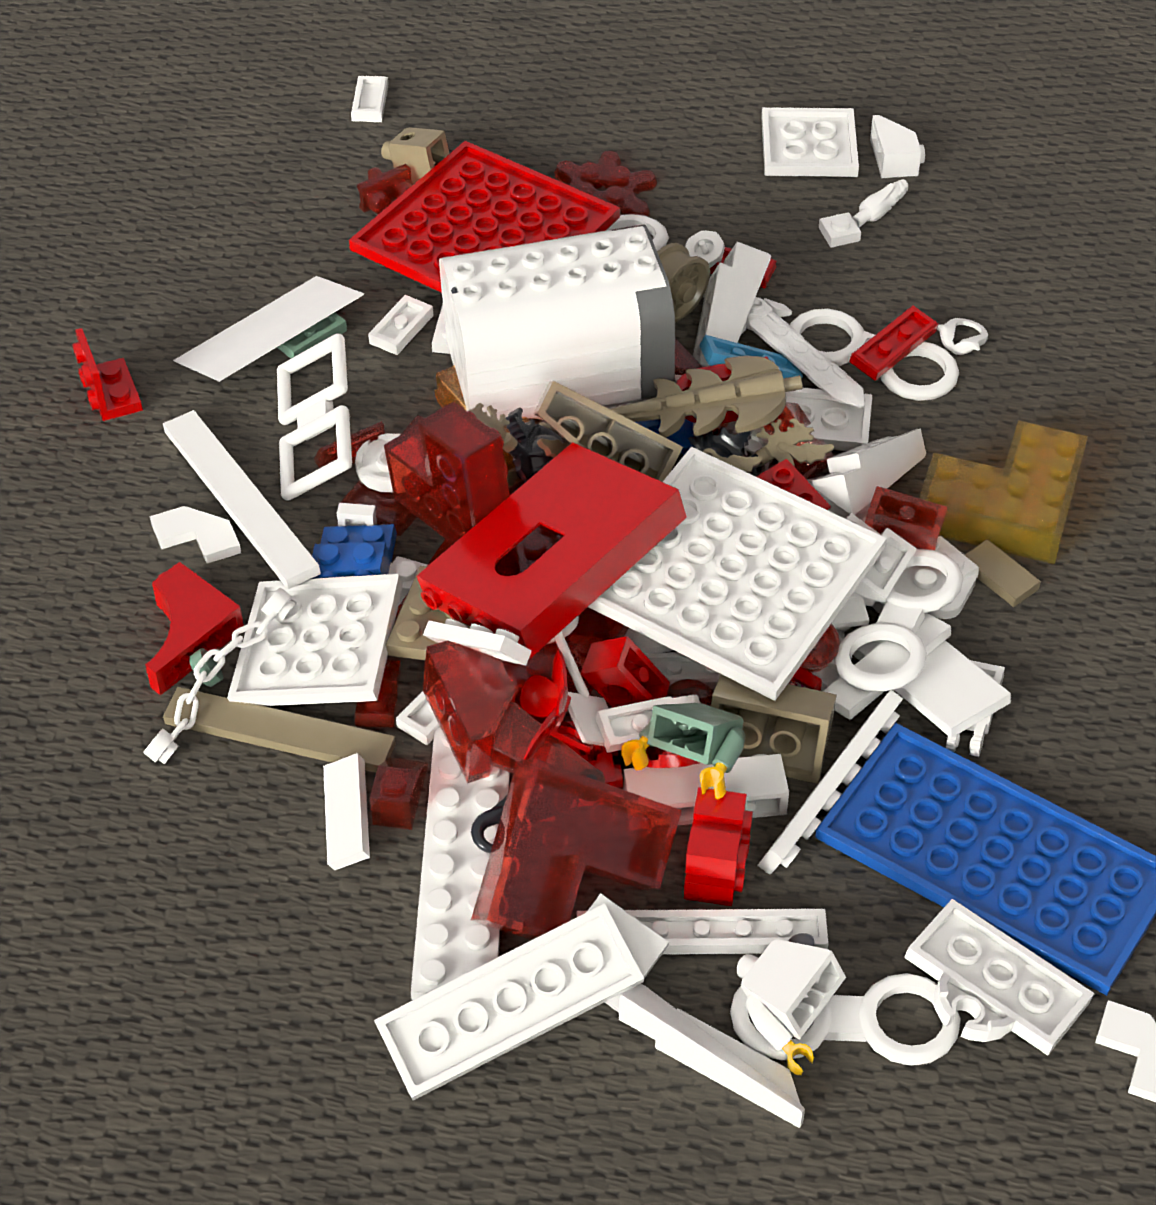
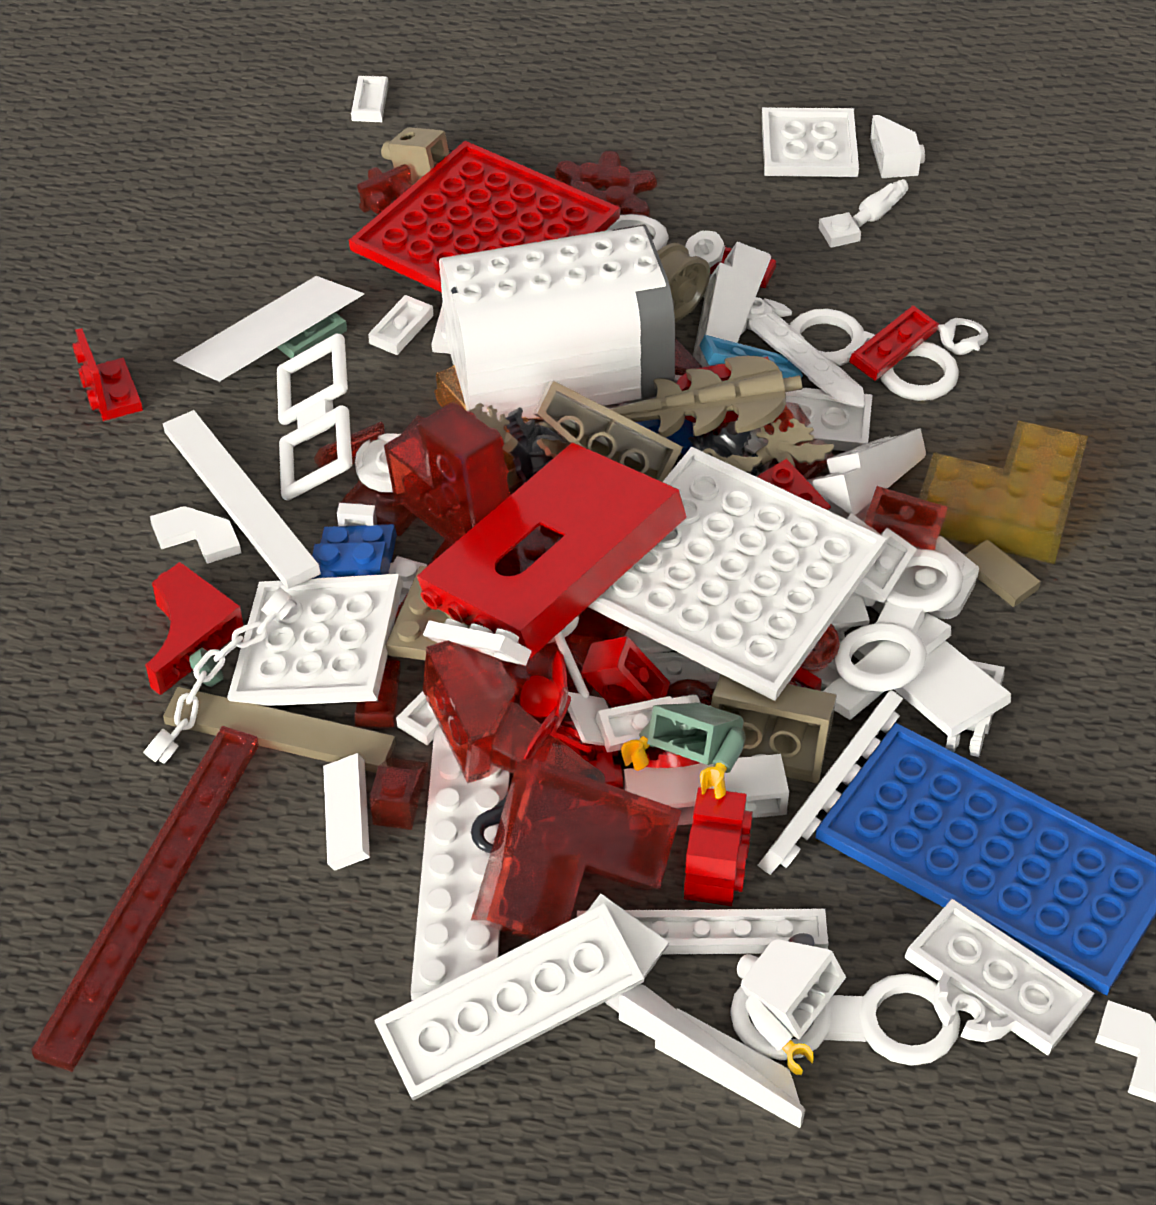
(144, 901): none -> clear red plate

